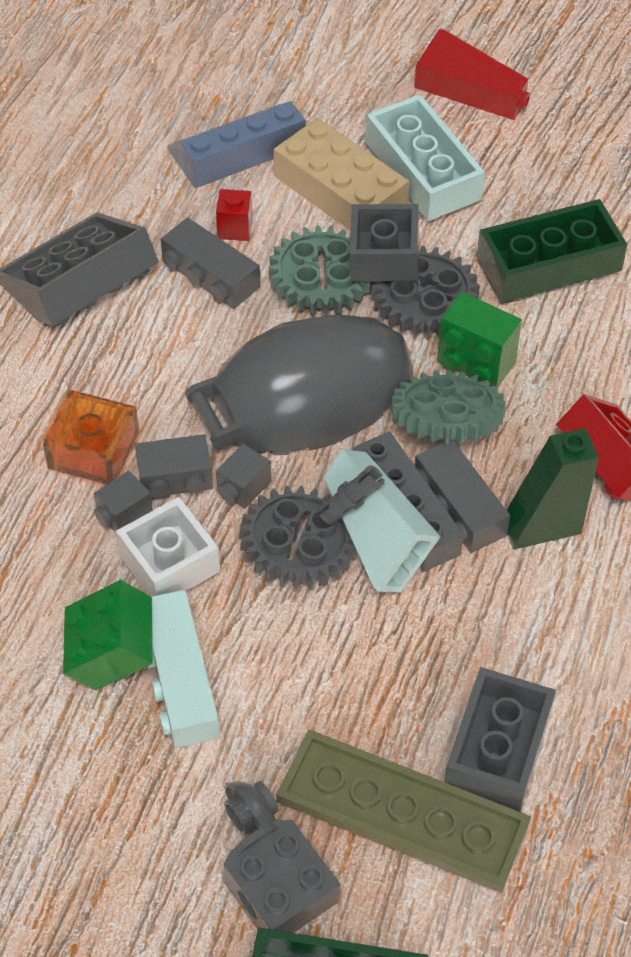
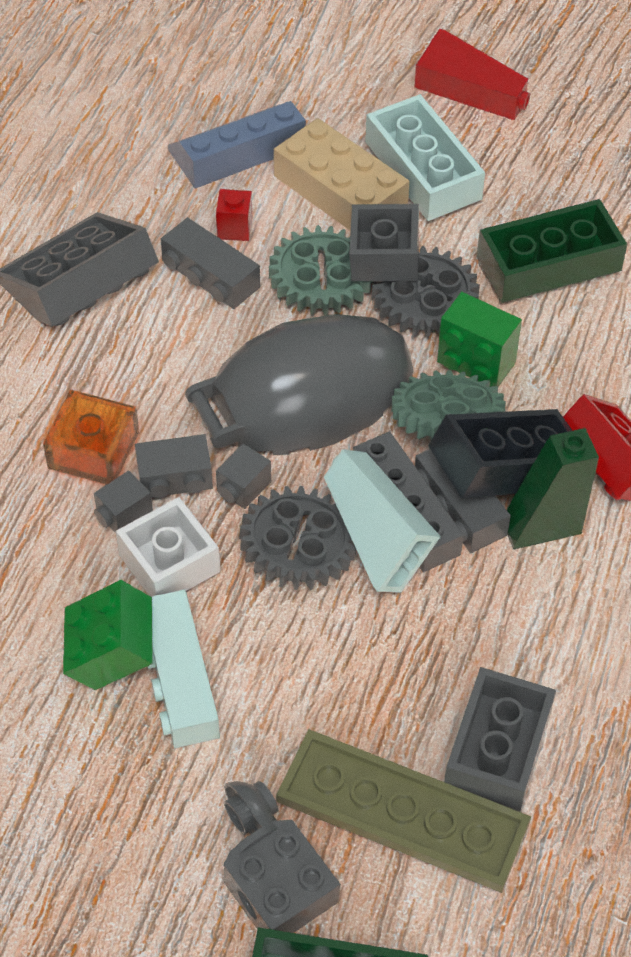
(351, 495): dark grey pin -> none
(493, 449): none -> black brick

